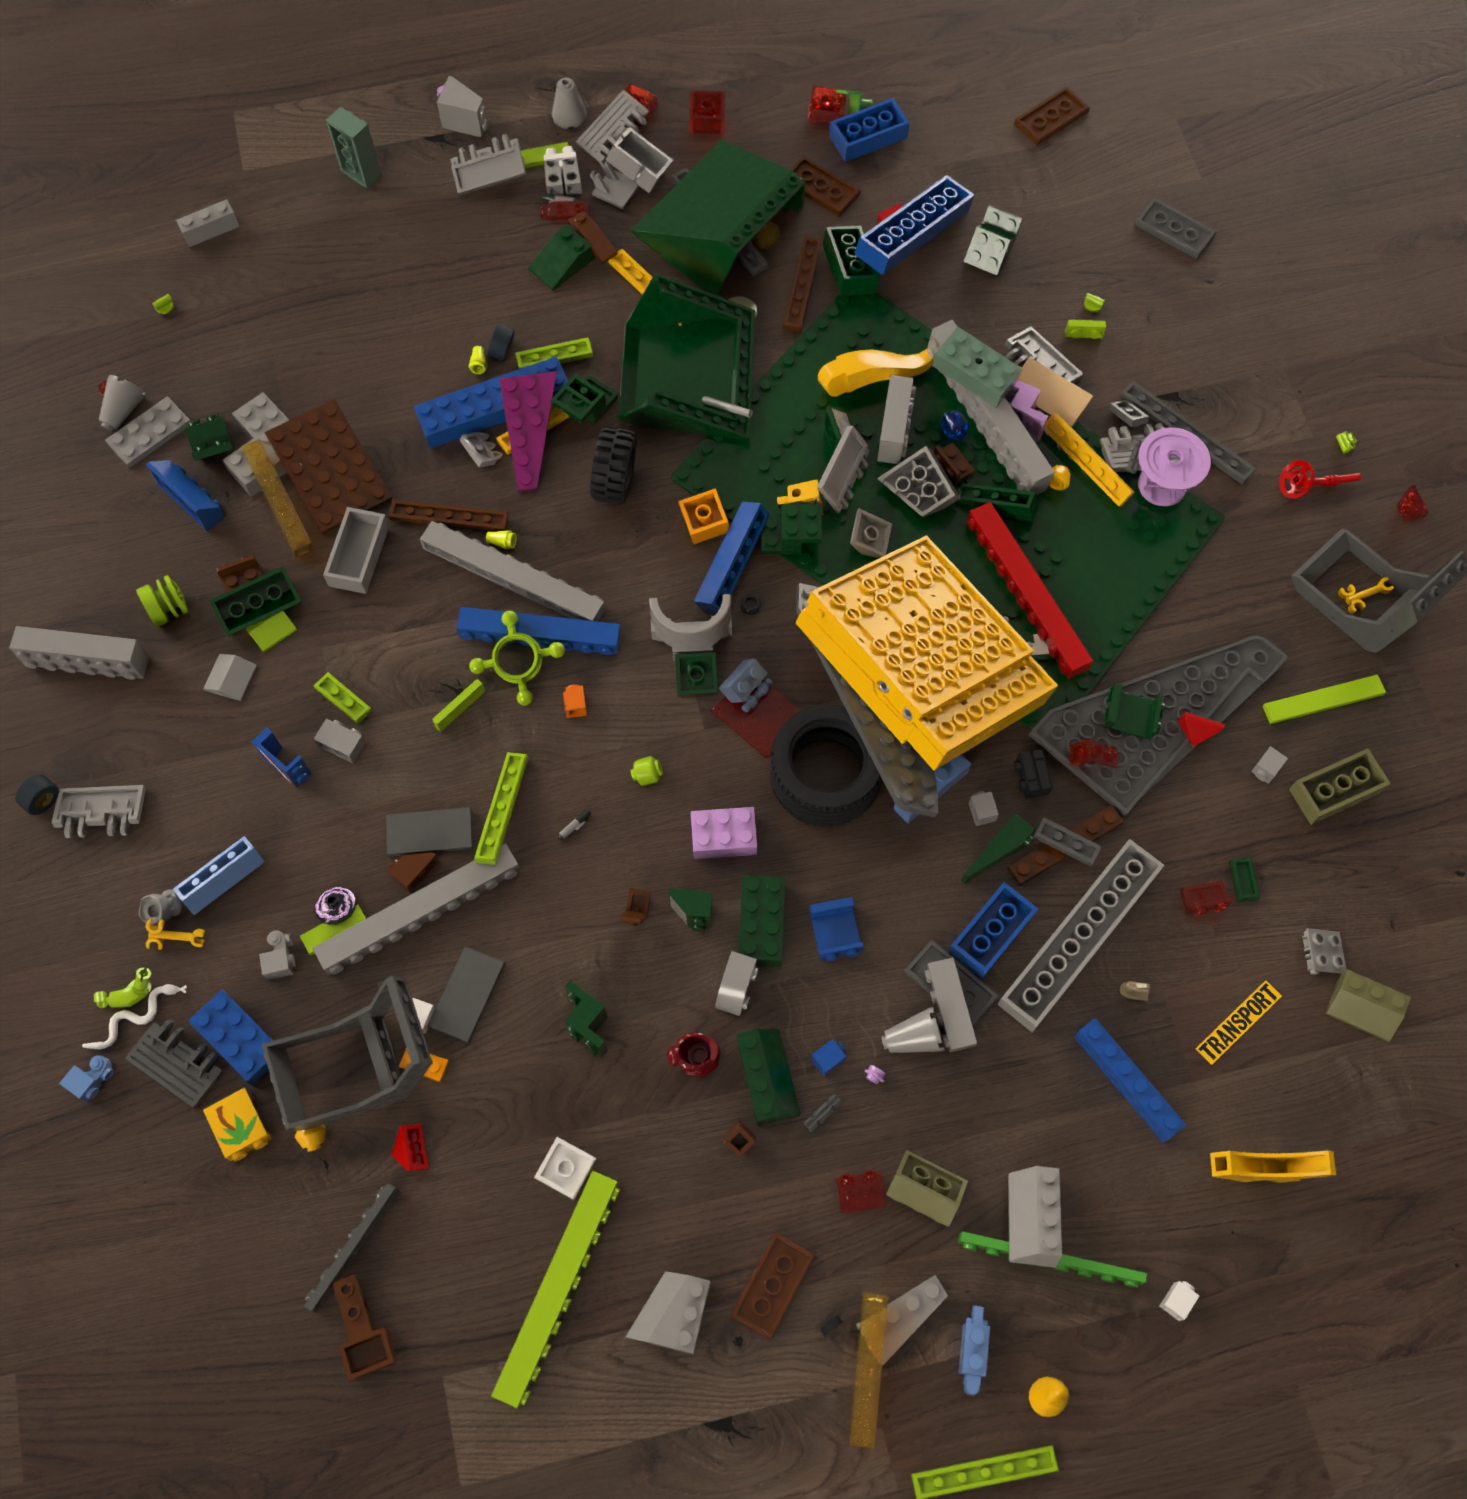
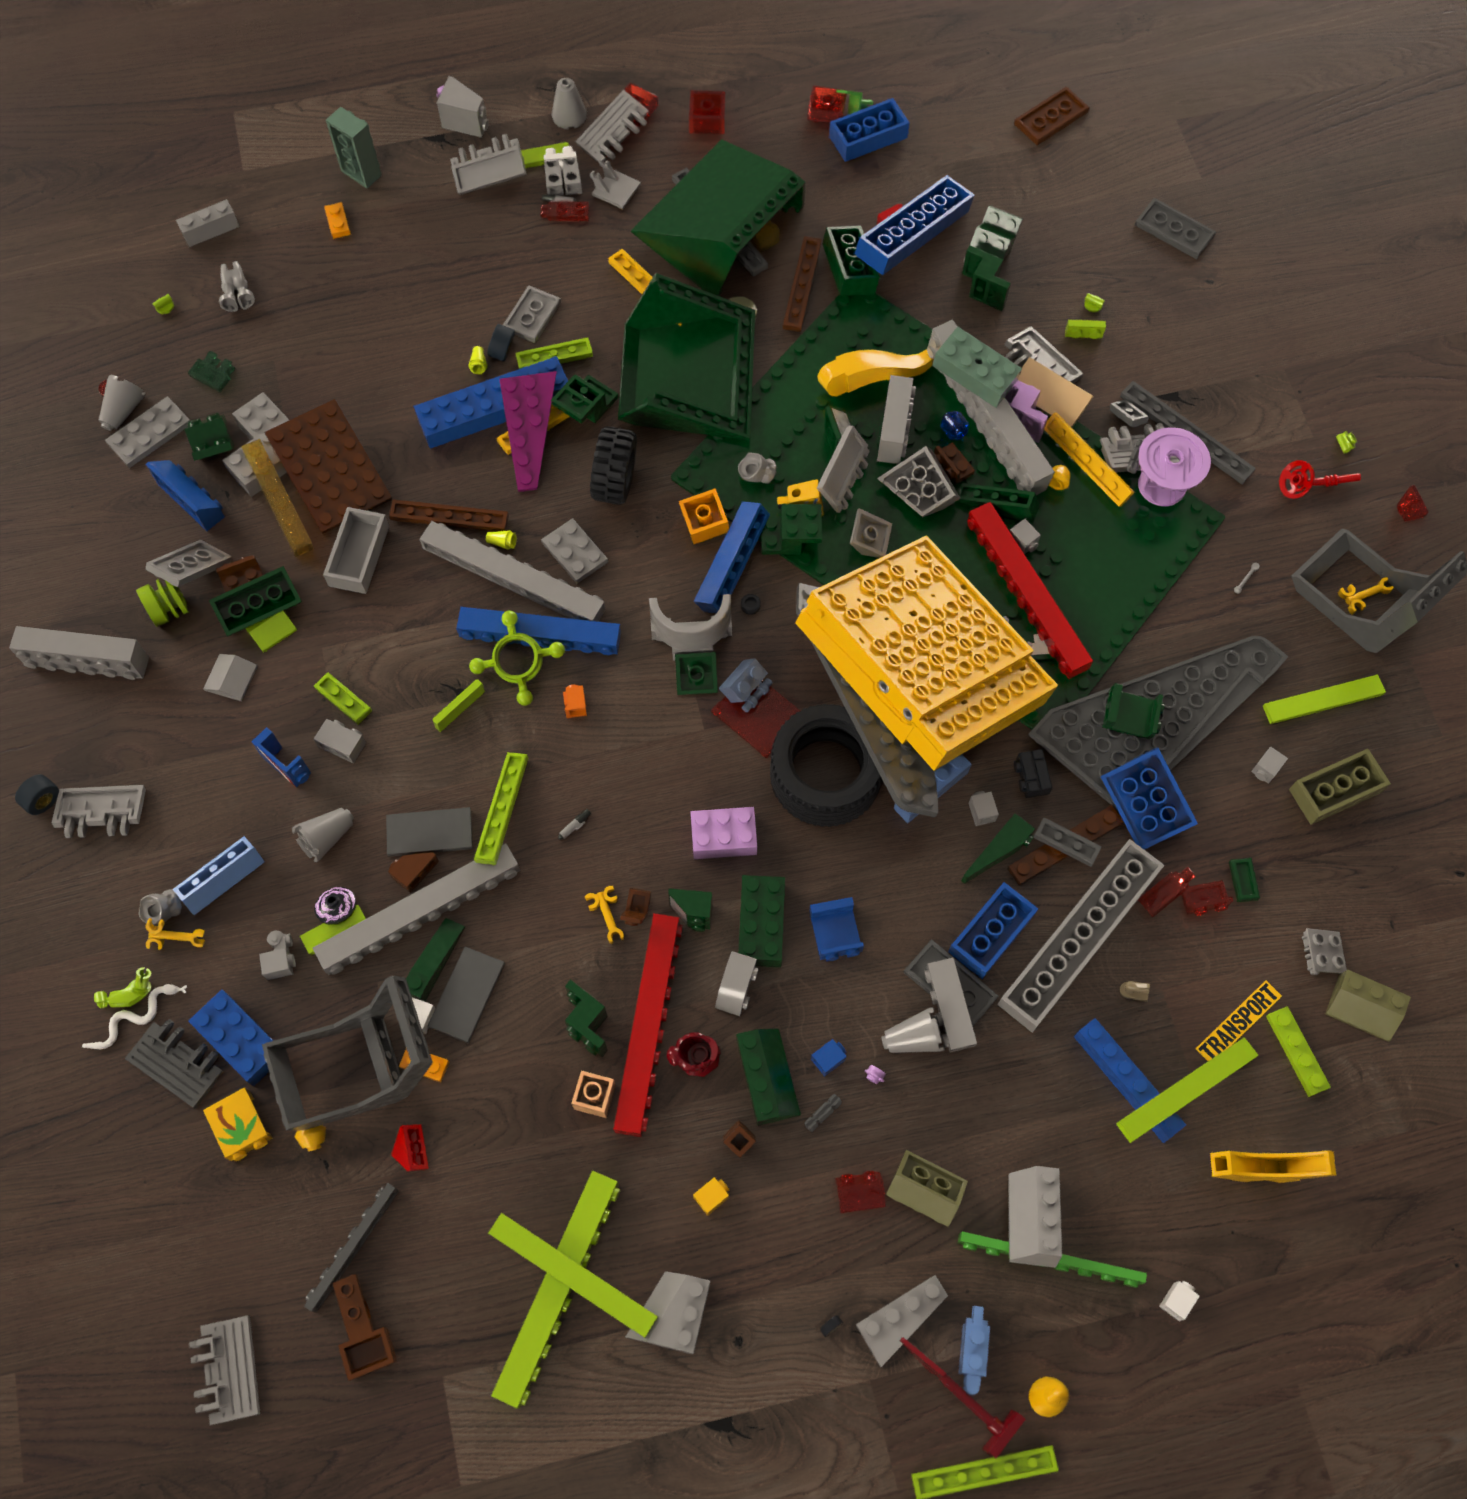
(87, 1084): medium blue brick -> none
(188, 563): none -> light grey plate
(208, 374): none -> clear green plate
(232, 281): none -> light grey piece
(232, 1370): none -> light grey hinge
(322, 832): none -> light grey cone
(337, 220): none -> light orange plate
(433, 959): none -> dark green slope
(479, 450): light grey plate -> none
(532, 313): none -> light grey tile
(561, 257): dark green slope -> none
(565, 1168): white tile -> none
(573, 1275): none -> lime tile
(574, 550): none -> light grey plate
(589, 230): reddish brown slope -> none
(593, 1094): none -> light nougat head
(601, 900): none -> yellow bar
(639, 159): light grey piece -> none
(647, 770): lime head -> none
(647, 1024): none -> red brick
(711, 1195): none -> yellow brick
(726, 406): light grey bar -> none
(757, 468): none -> light grey hair
(772, 1286): reddish brown tile -> none
(825, 187): reddish brown tile -> none
(868, 1370): clear yellow brick -> none
(985, 272): none -> dark green bracket
(1001, 1431): none -> dark red piece
(1025, 536): none -> light grey brick
(1093, 751): clear red bracket -> none
(1149, 799): none -> blue slope
(1166, 891): none -> clear red hinge
(1186, 1090): none -> lime tile
(1198, 728): red slope -> none
(1254, 567): none -> light grey hinge
(1298, 1051): none -> lime plate

